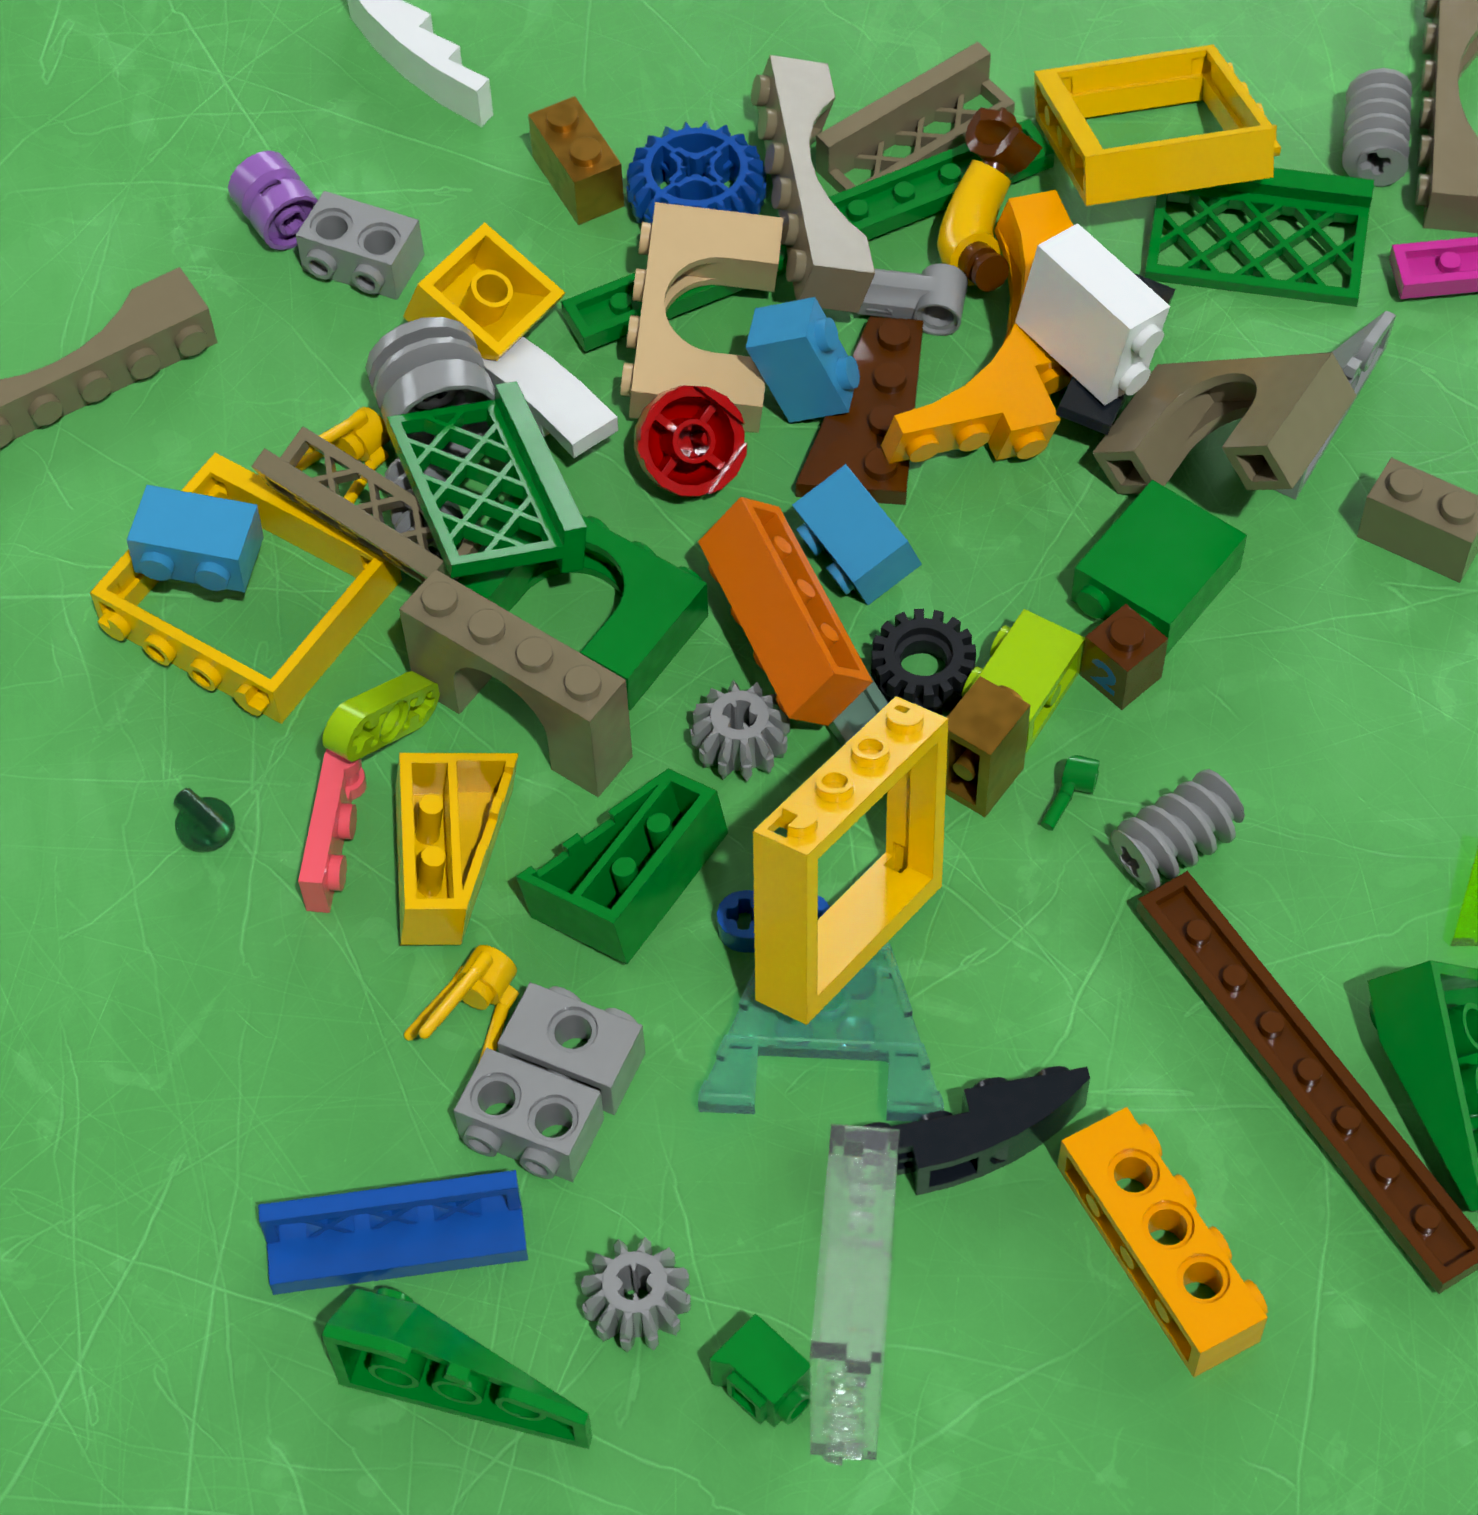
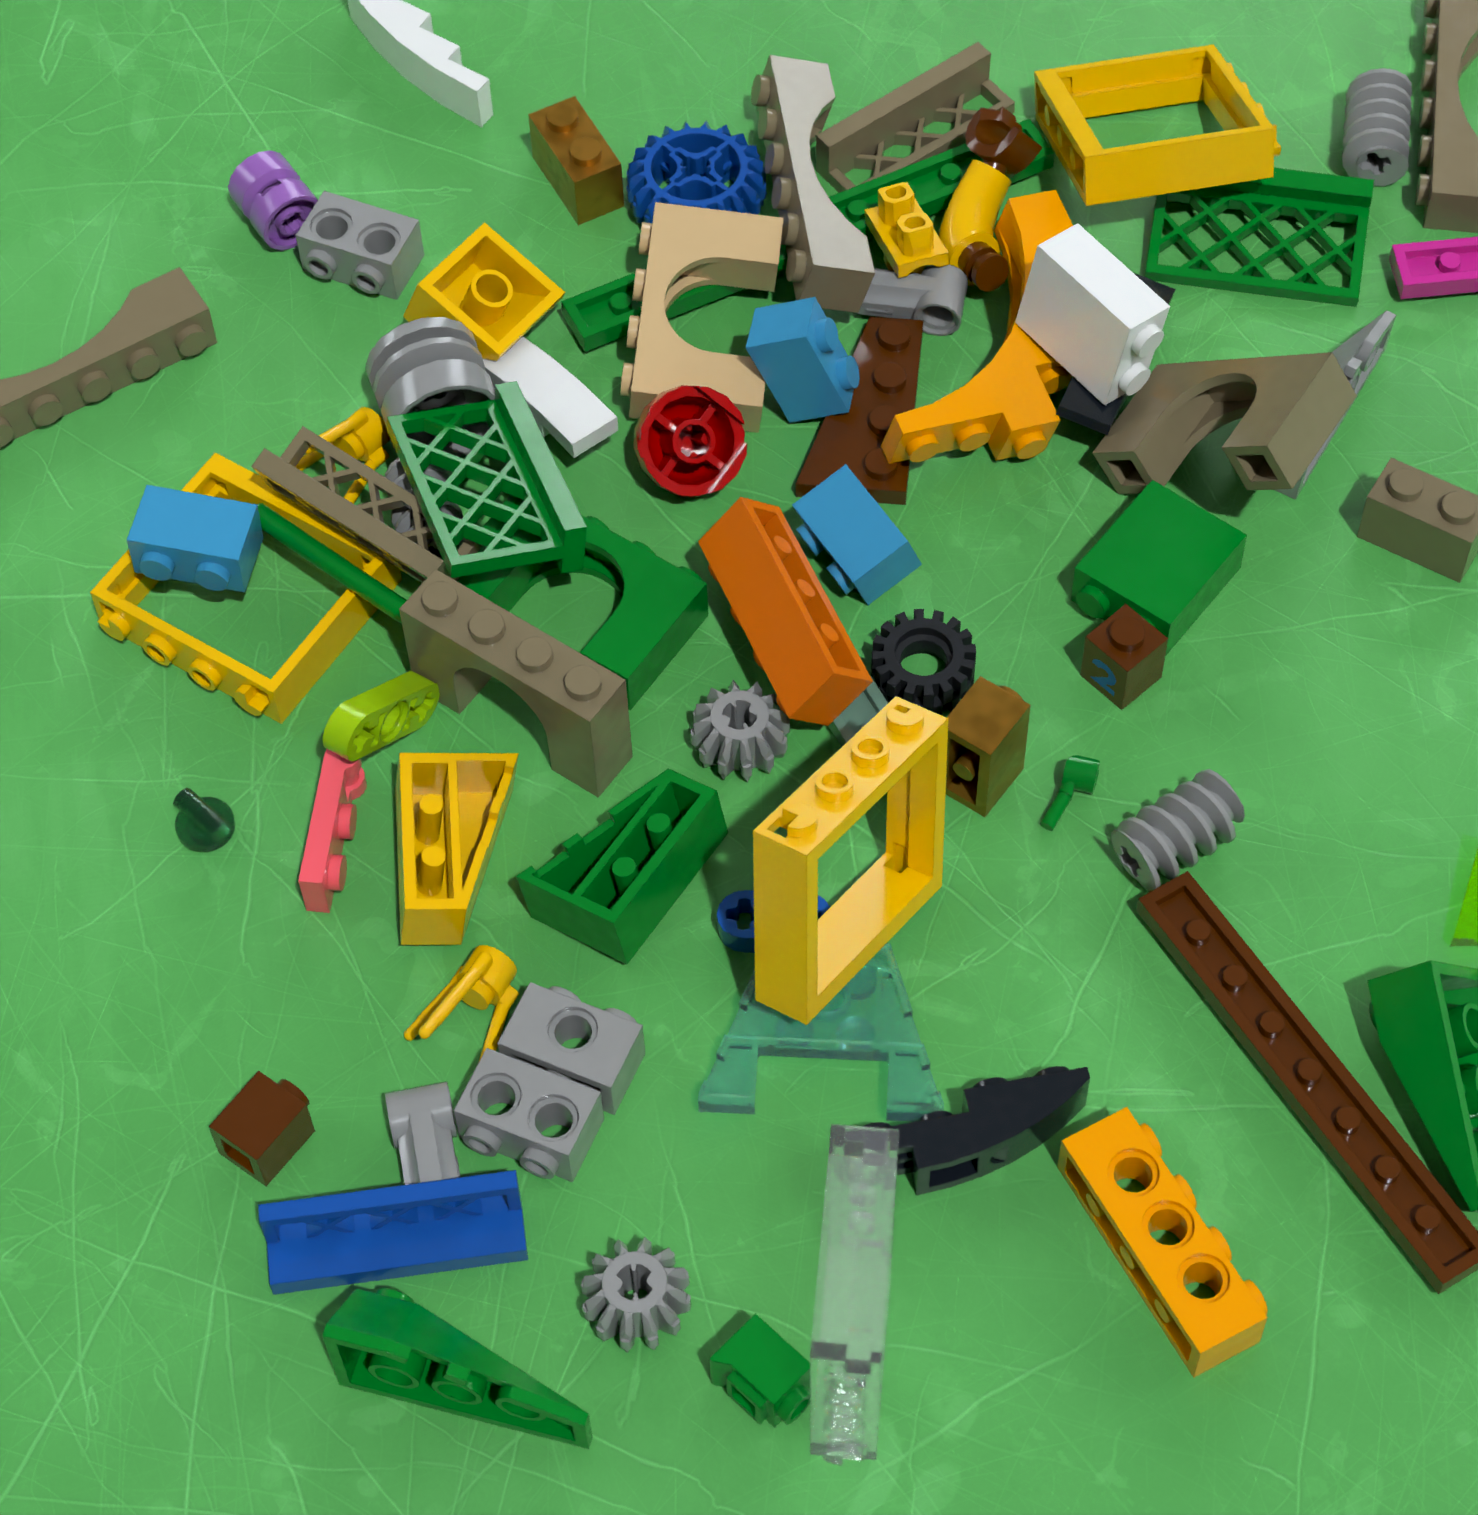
(263, 1127): none -> reddish brown brick
(331, 562): none -> green bar
(424, 1132): none -> light grey piece
(904, 232): none -> yellow hips
(1036, 662): lime brick -> none

